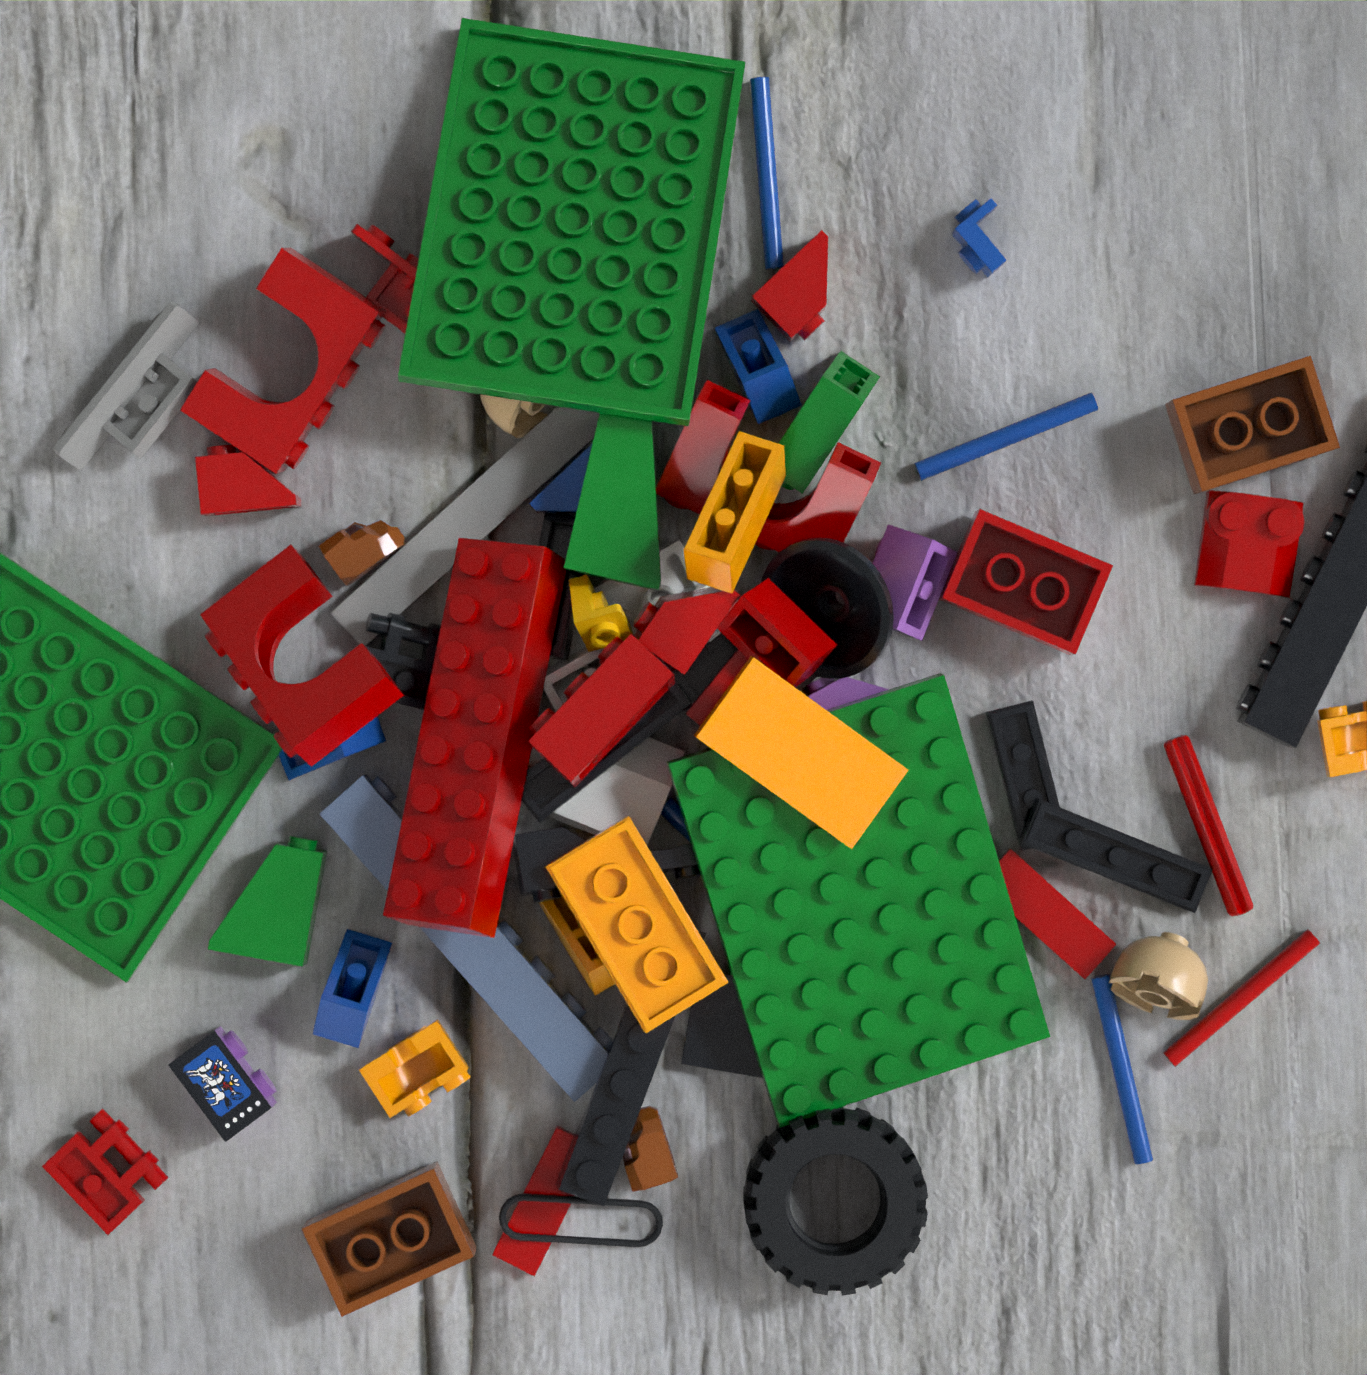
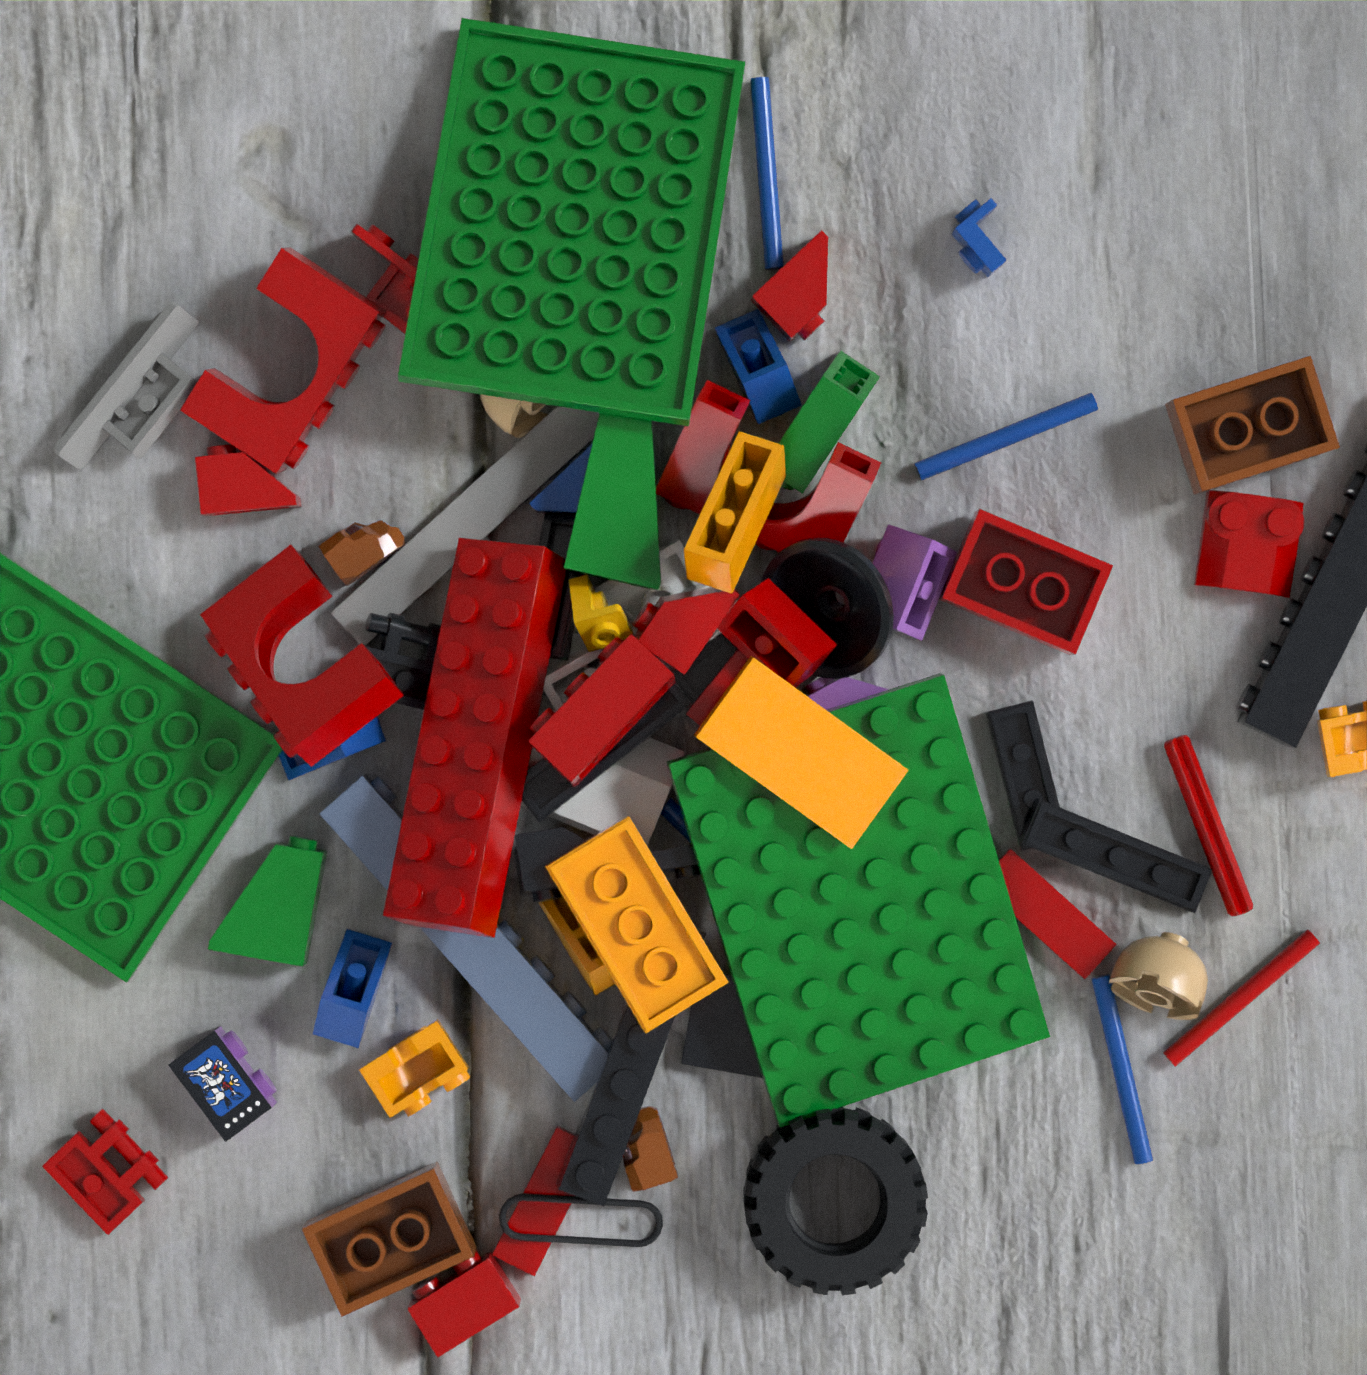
(463, 1302): none -> red brick

